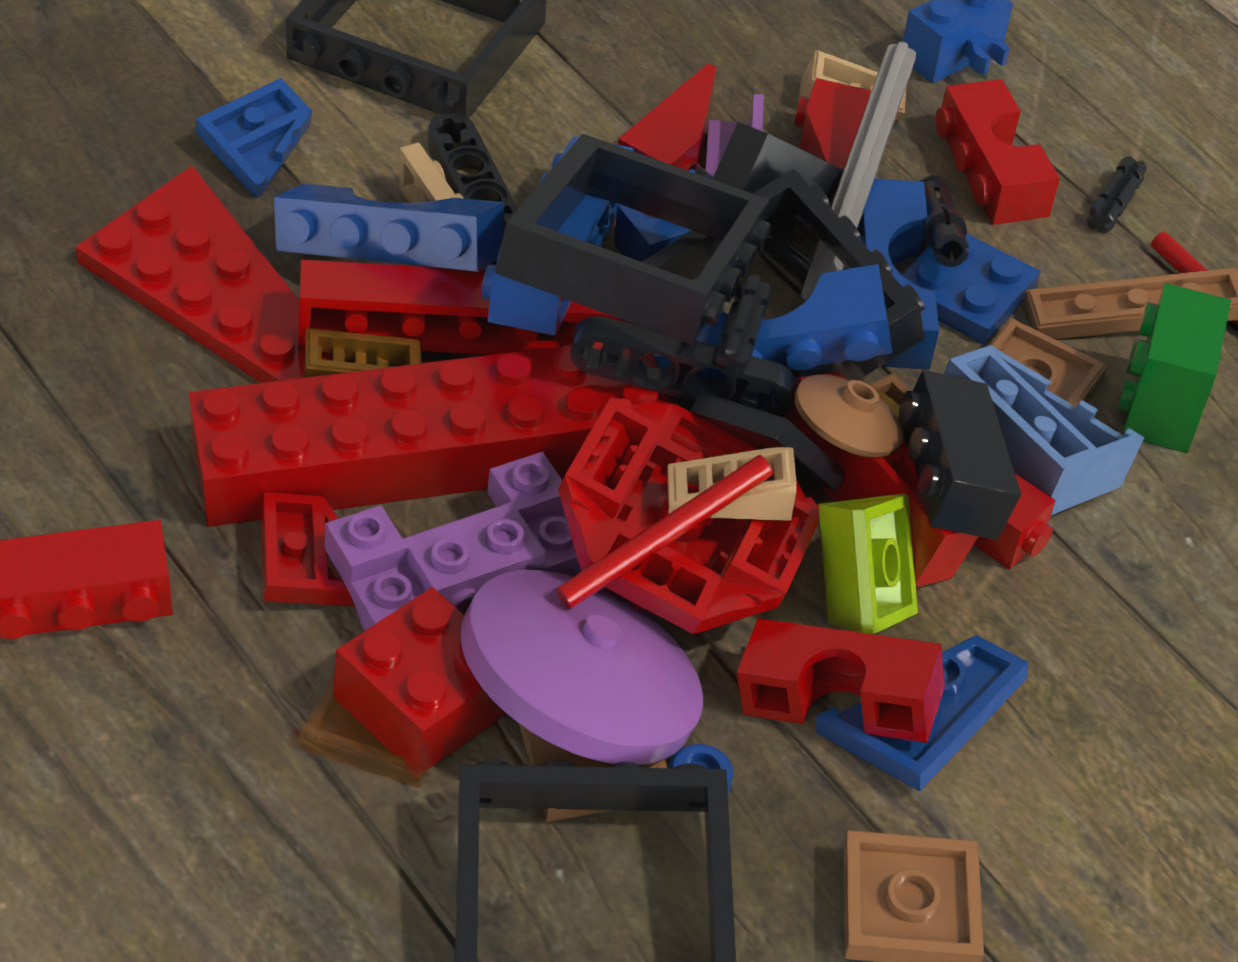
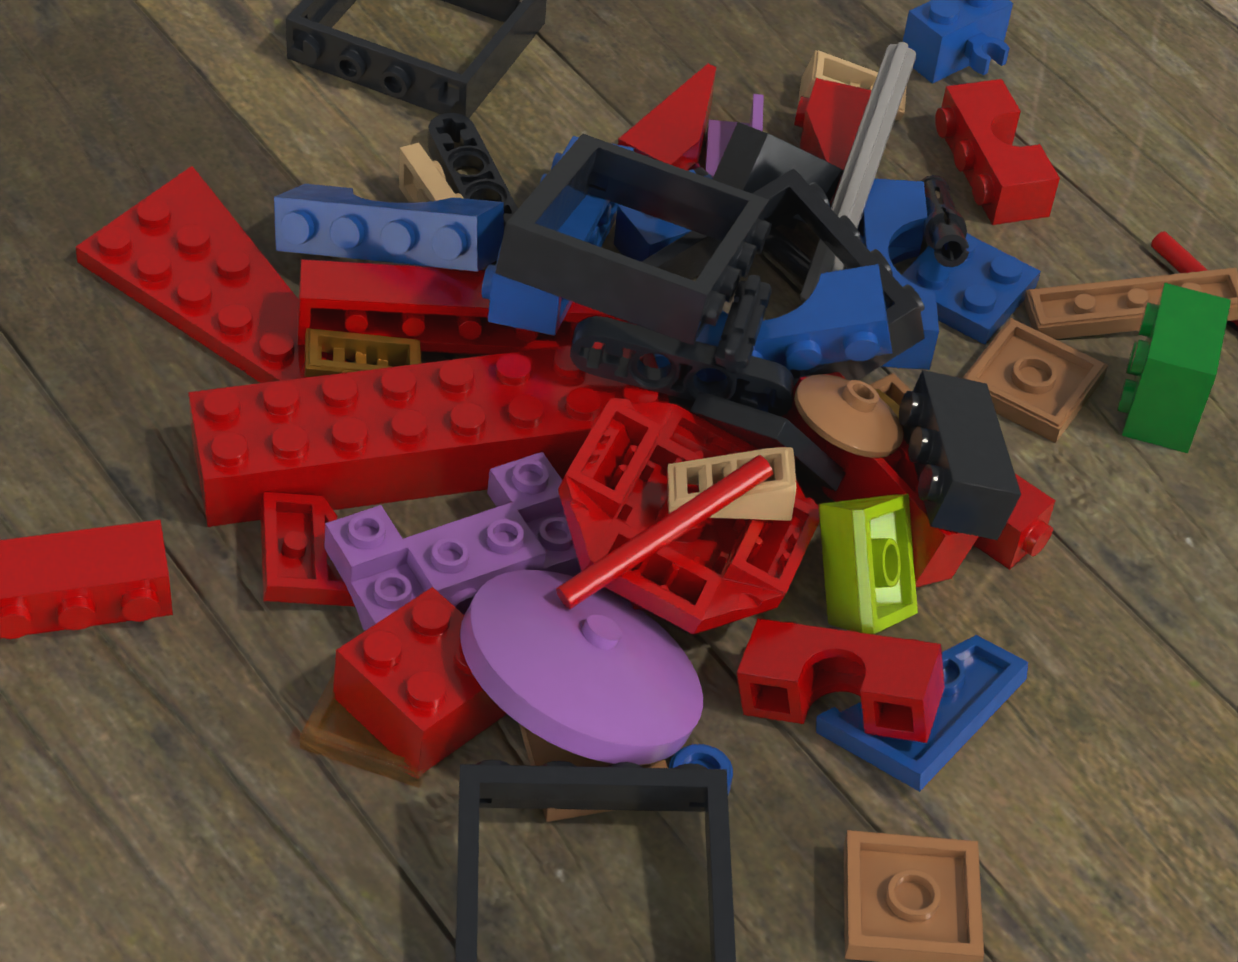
(256, 133): blue wing -> none
(1046, 437): medium blue wedge -> none
(1116, 194): black axle -> none

